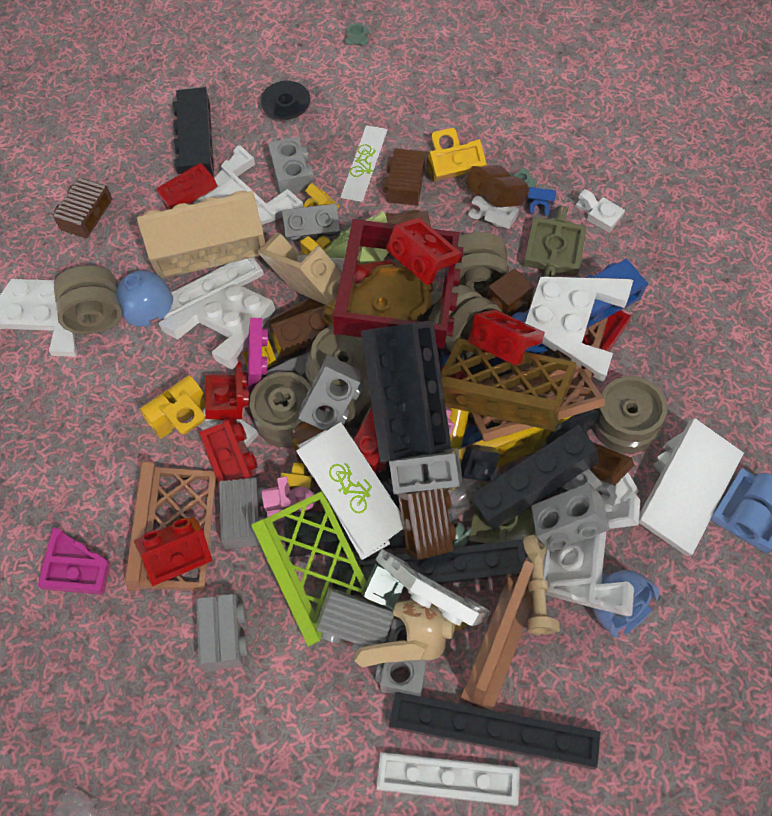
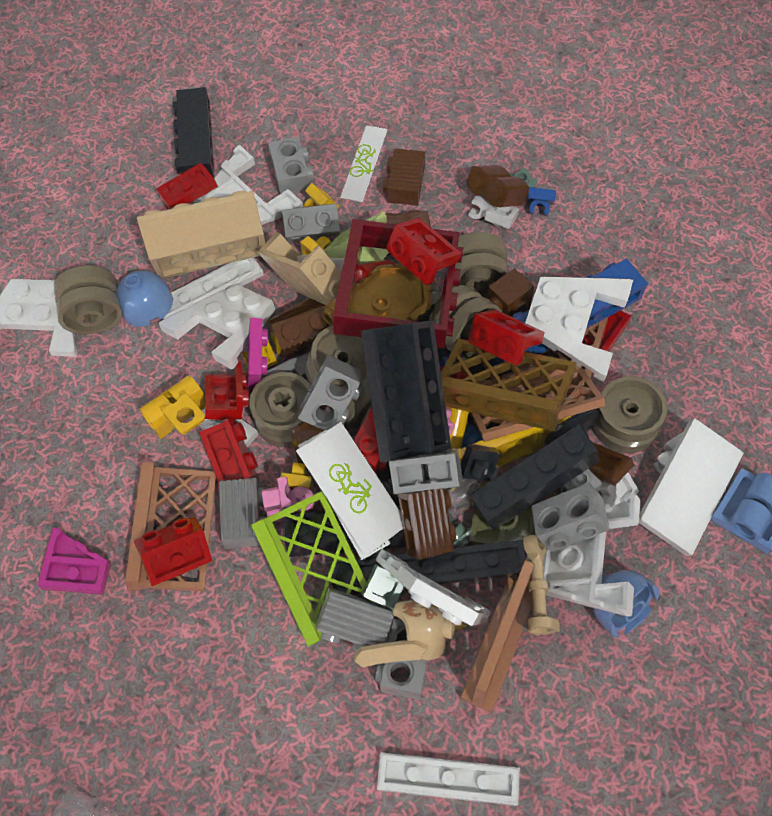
(82, 207): reddish brown brick -> none
(220, 632): light grey brick -> none
(285, 100): black dish -> none
(357, 34): sand green plate -> none
(454, 160): yellow piece -> none
(495, 730): black plate -> none
(555, 245): olive plate -> none
(601, 213): white plate -> none

